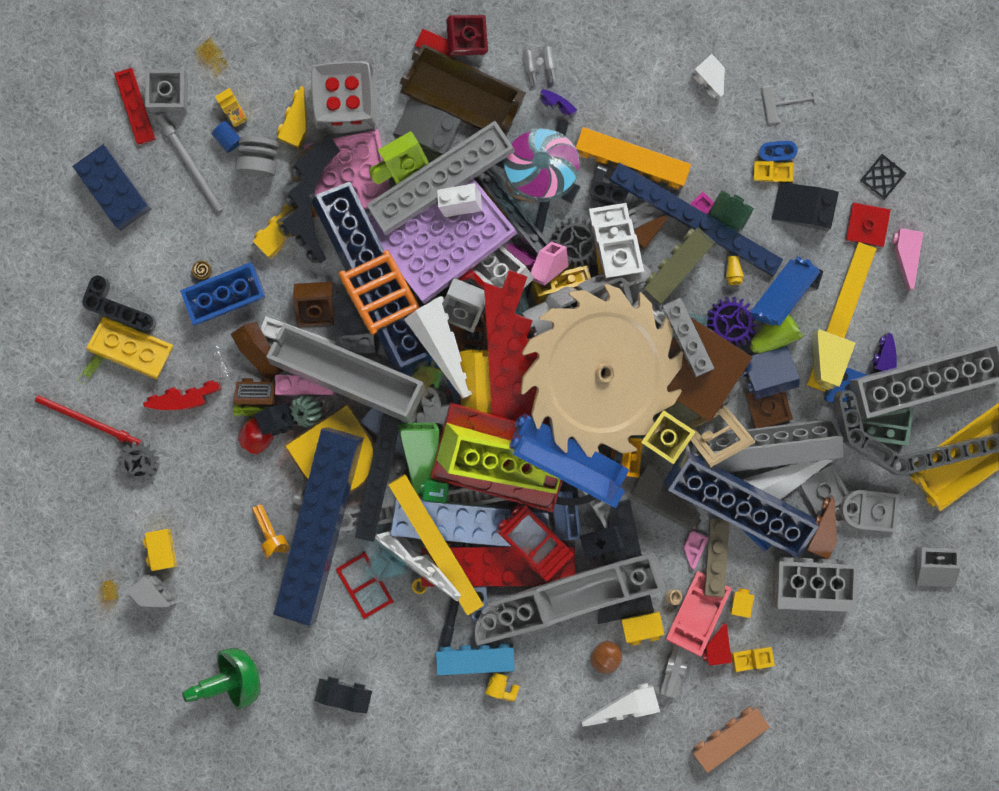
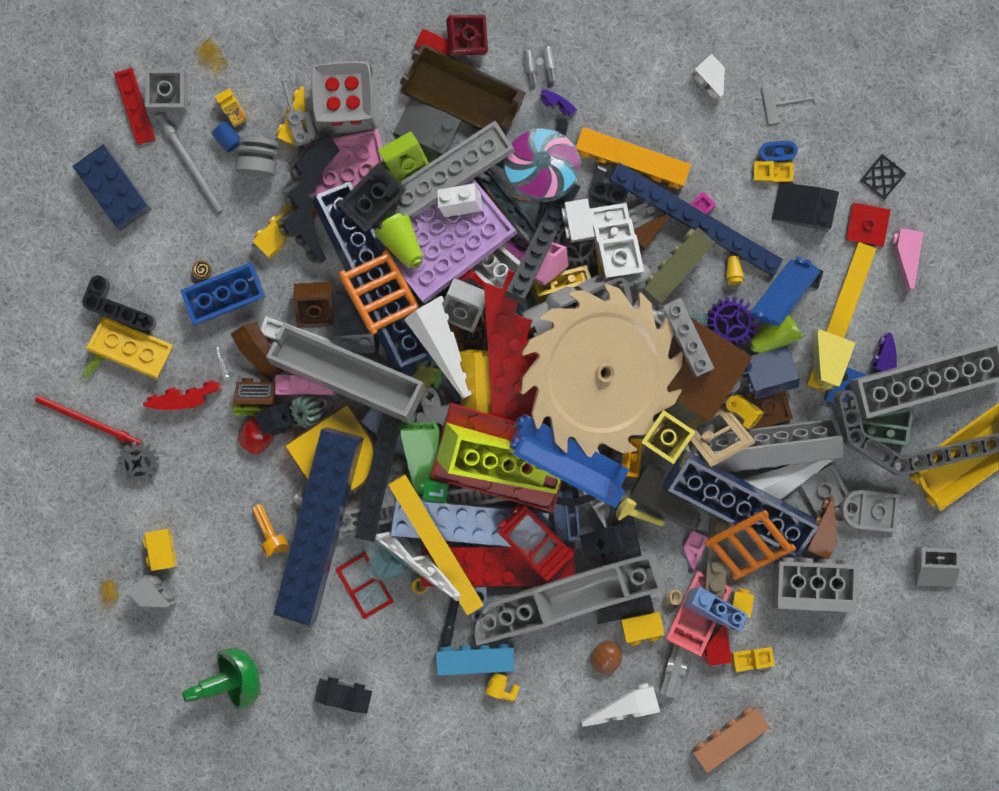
(295, 119): none -> light grey piece
(372, 196): none -> black slope
(401, 239): none -> lime cone
(536, 252): none -> black plate
(578, 220): none -> white brick
(627, 508): none -> light yellow piece
(715, 609): none -> medium blue slope
(731, 211): clear green brick -> none
(744, 409): none -> yellow leg
(753, 564): none -> orange bar

